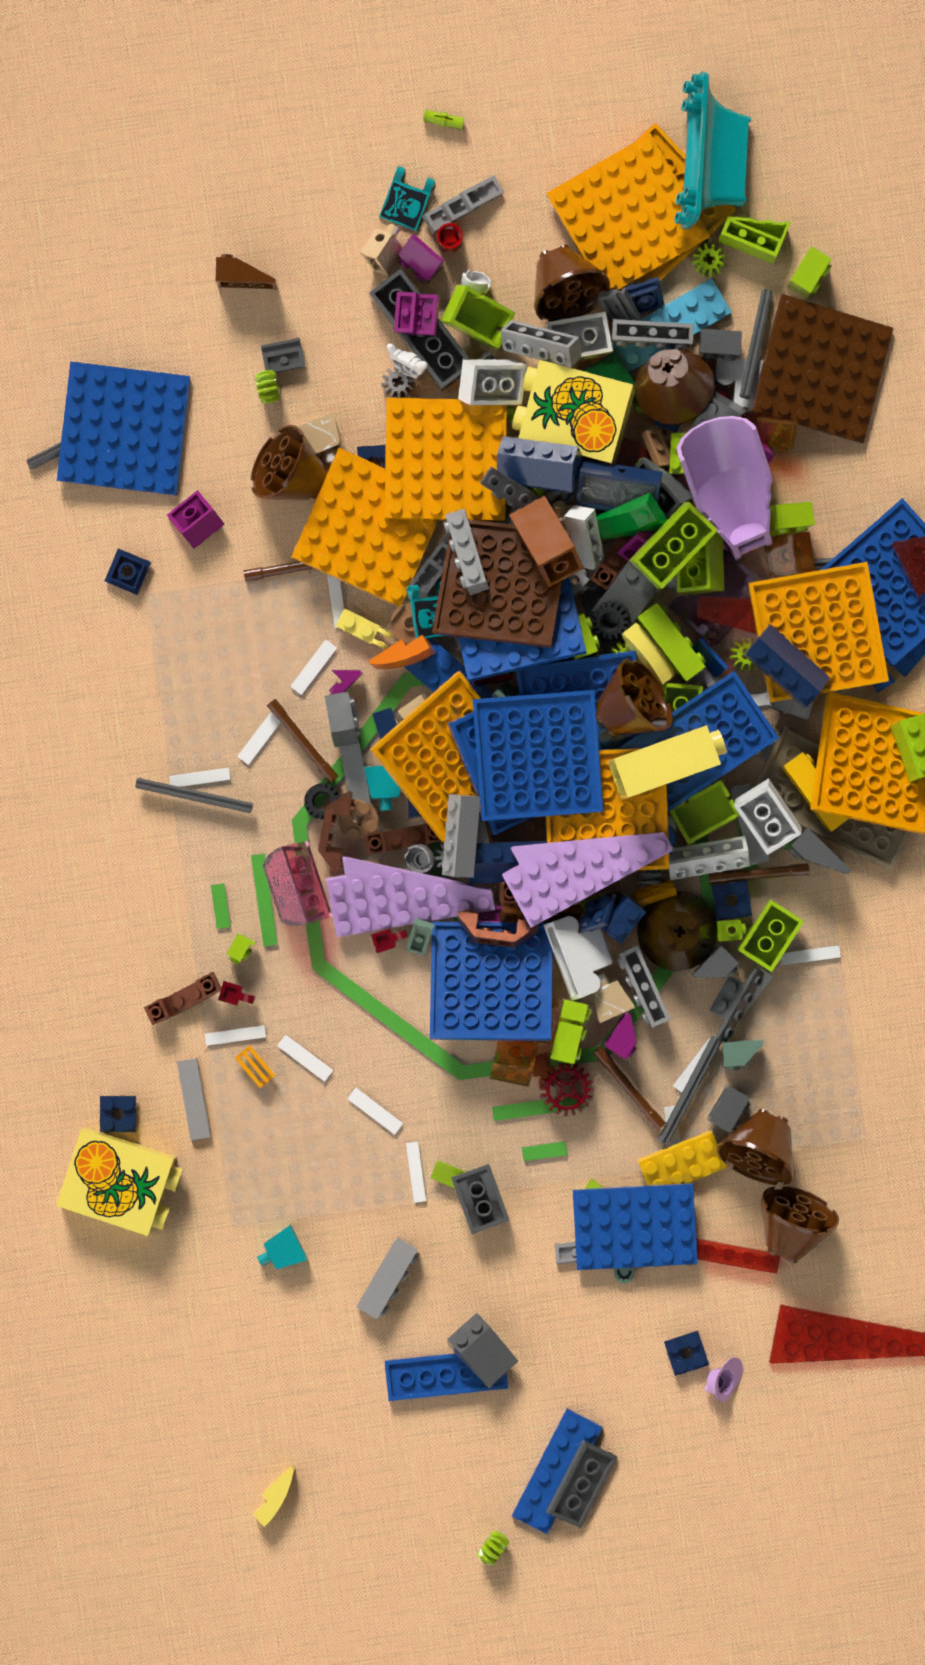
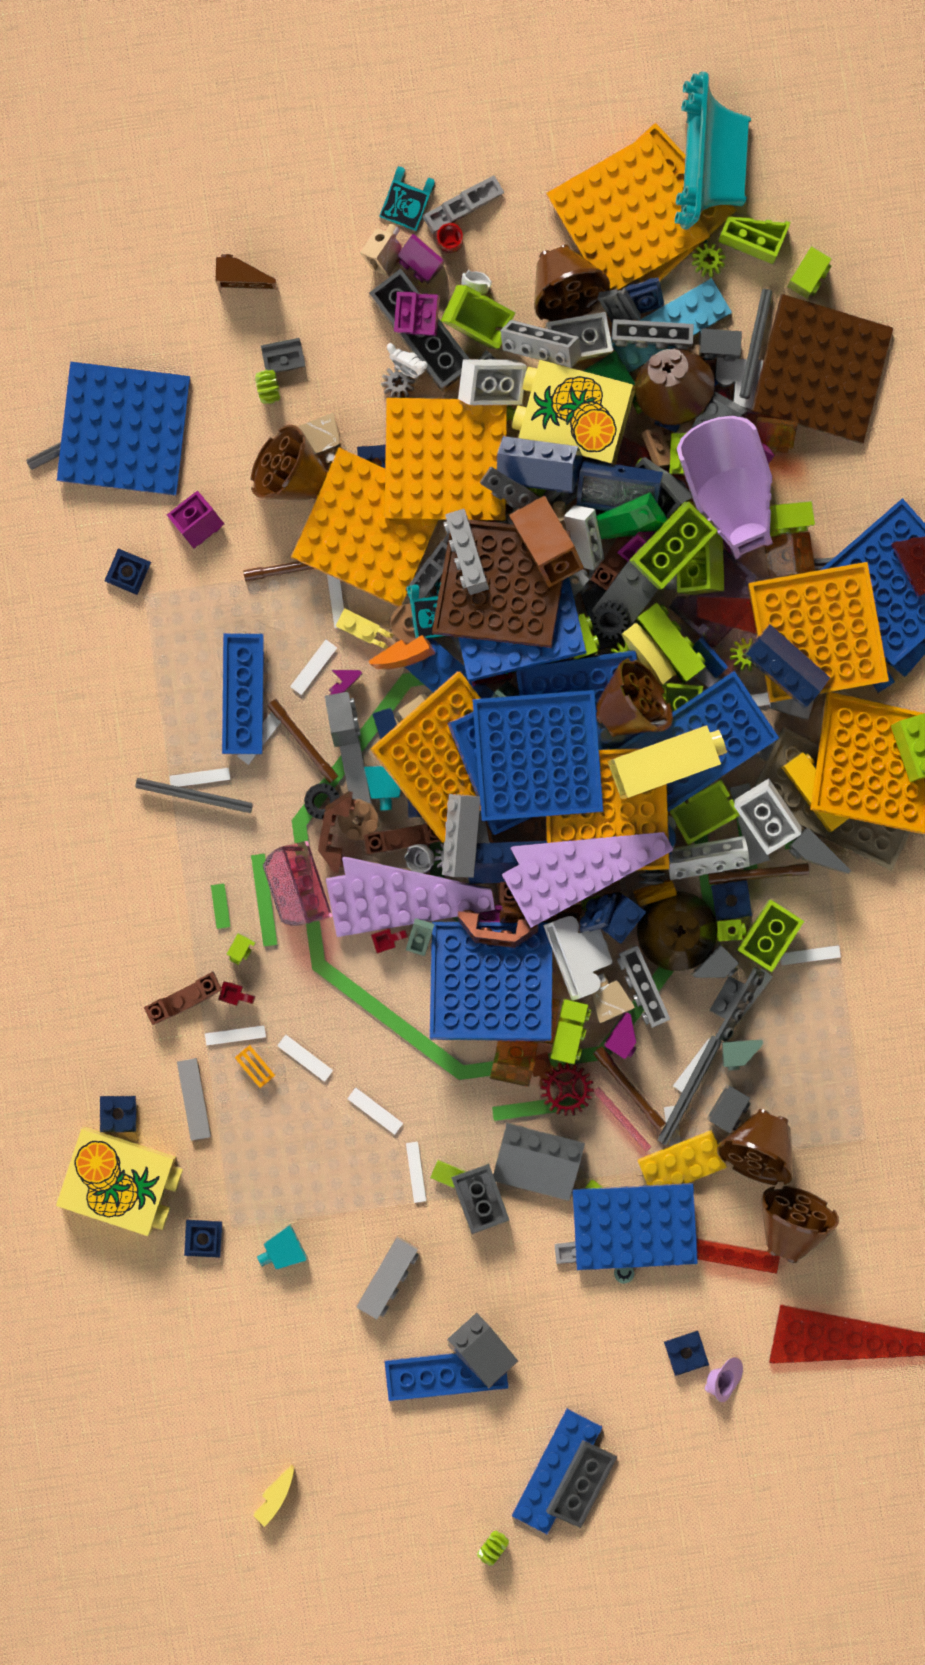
(212, 1229): none -> dark blue piece
(242, 693): none -> blue plate
(443, 119): lime pin -> none
(538, 1161): none -> dark grey slope
(622, 1119): none -> clear pink bar

